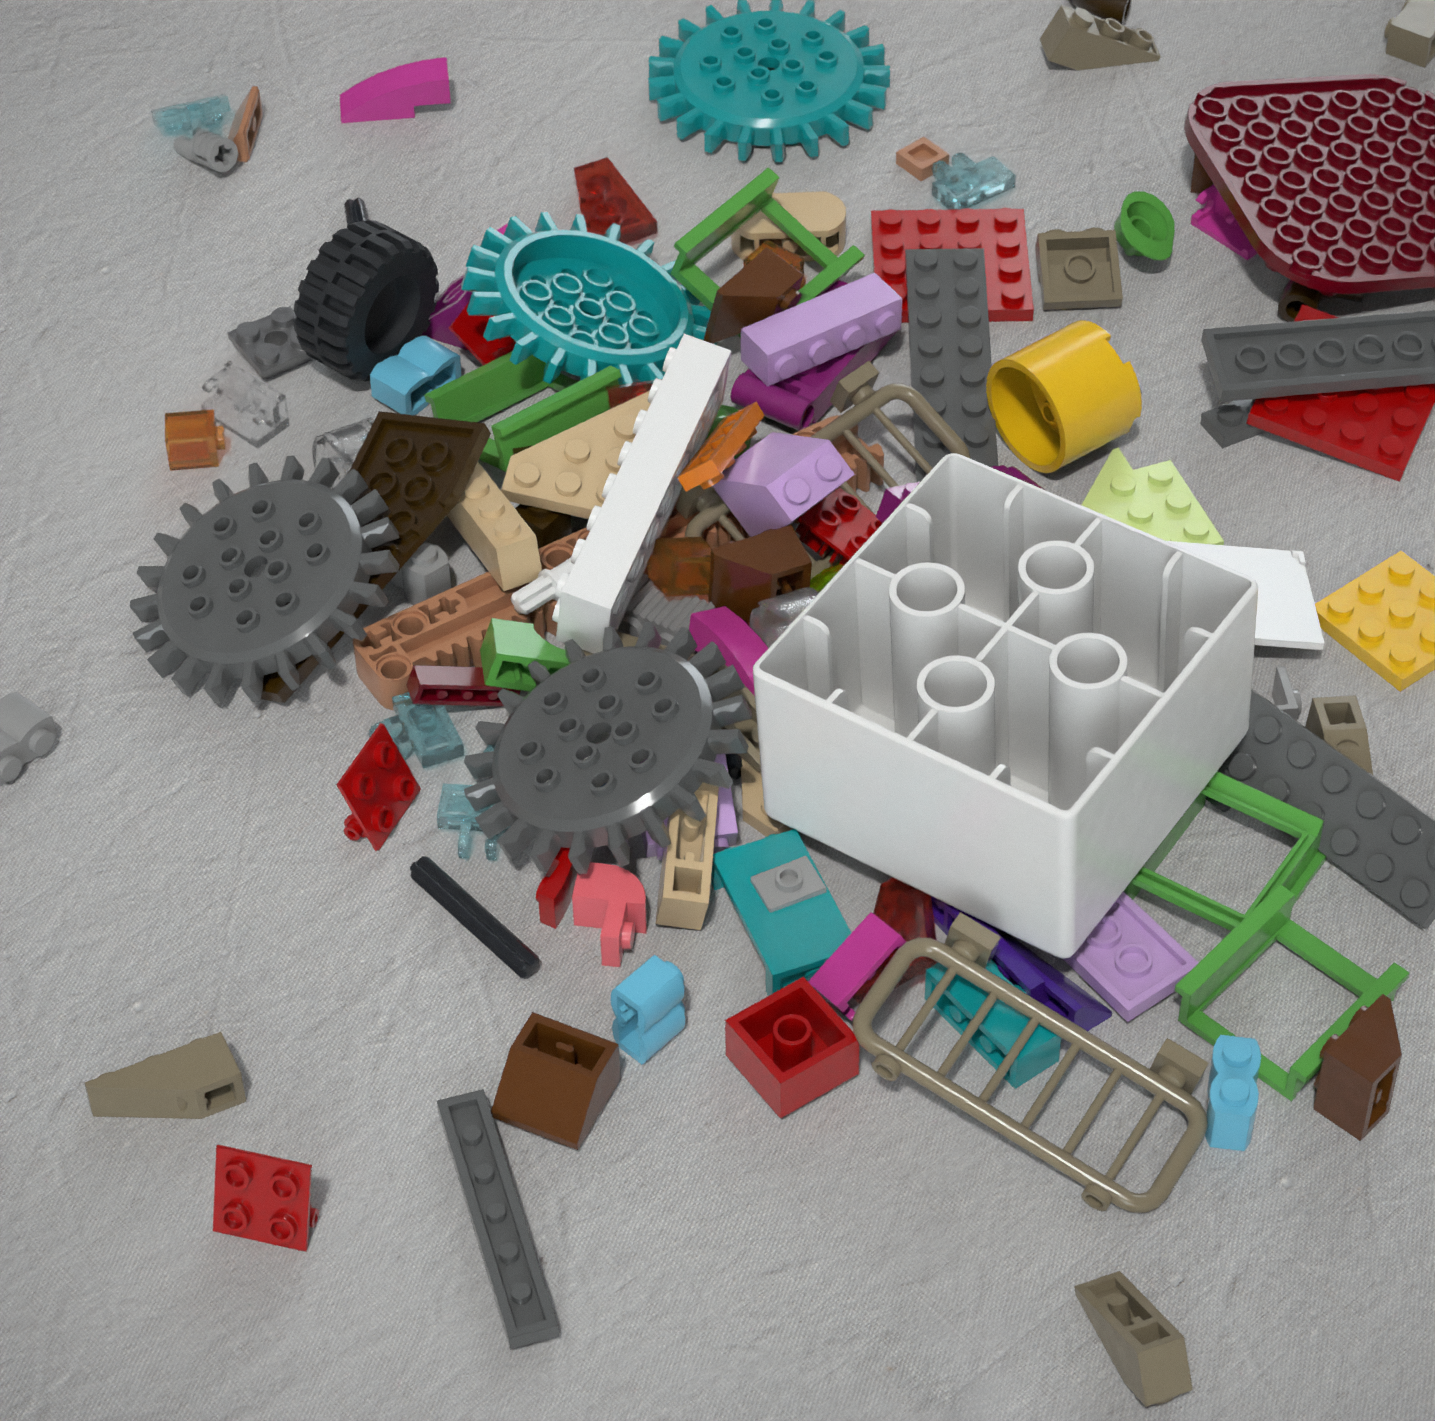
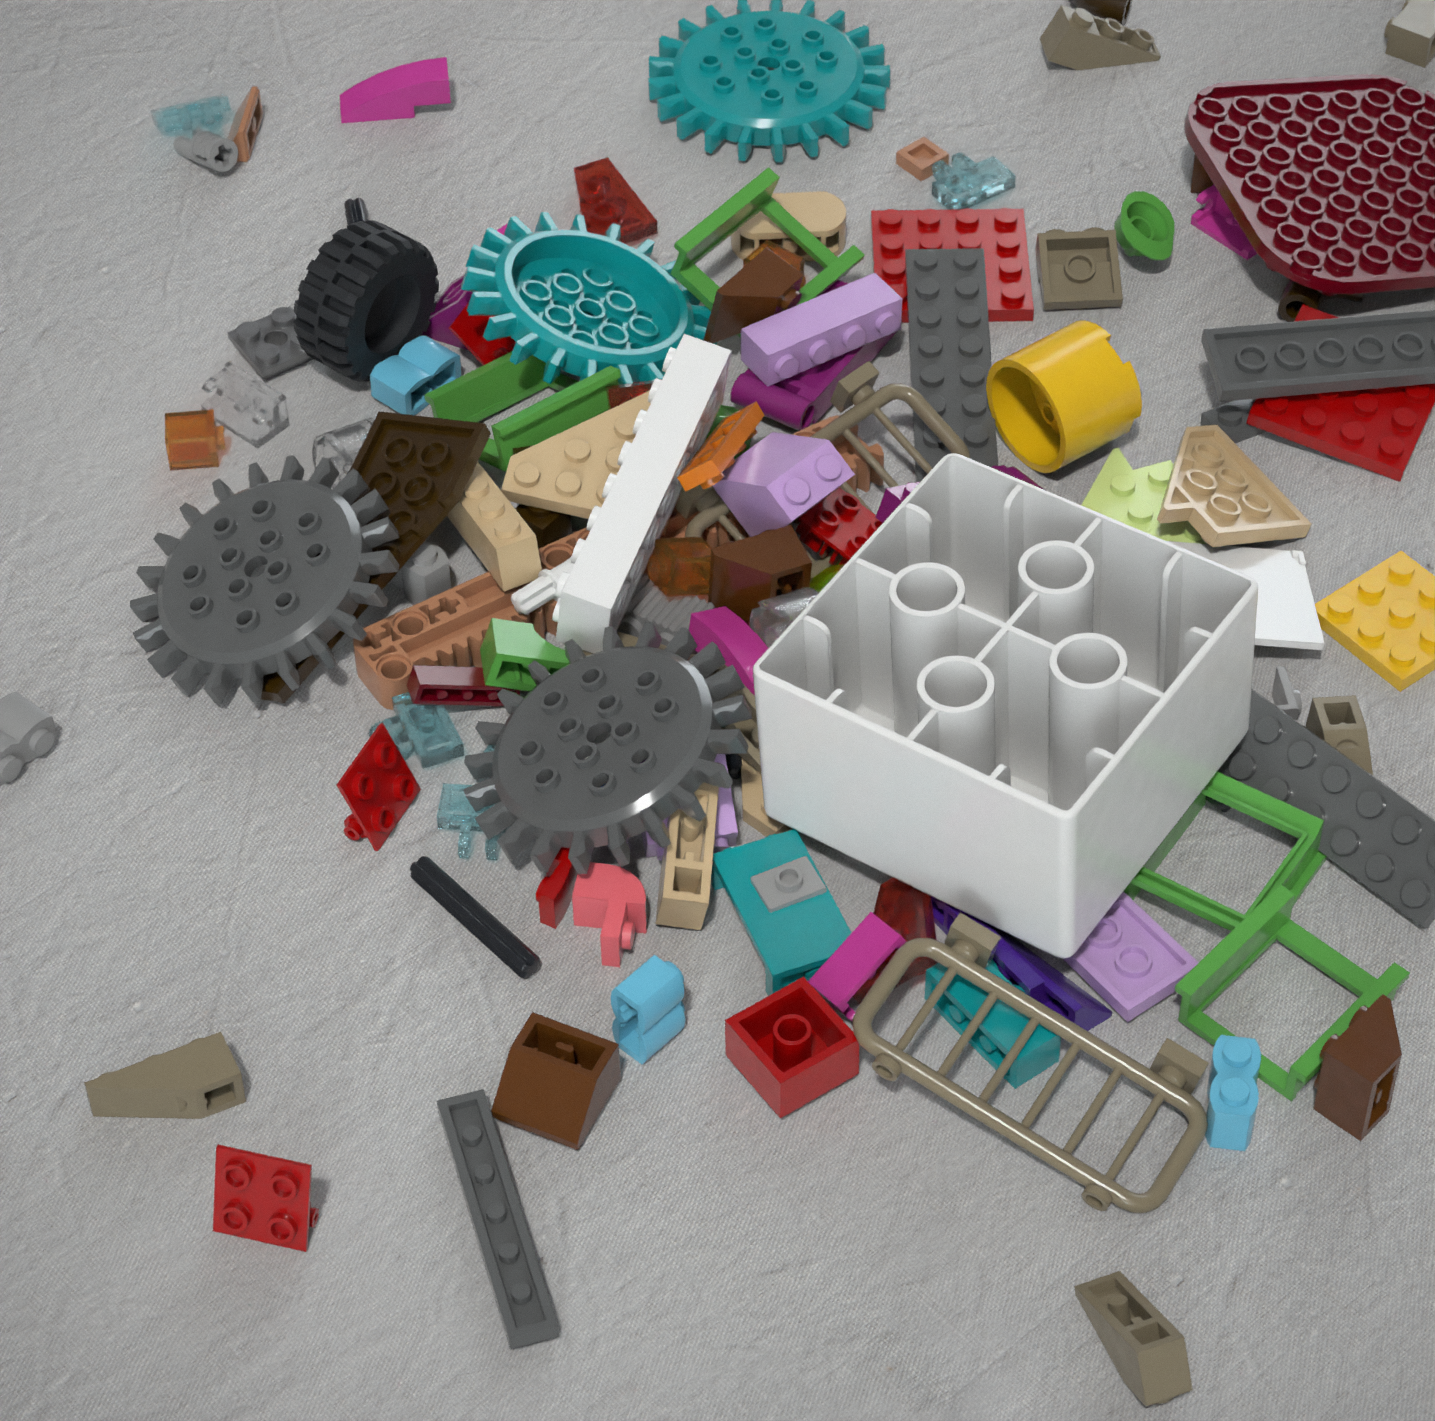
(1226, 493): none -> tan wing

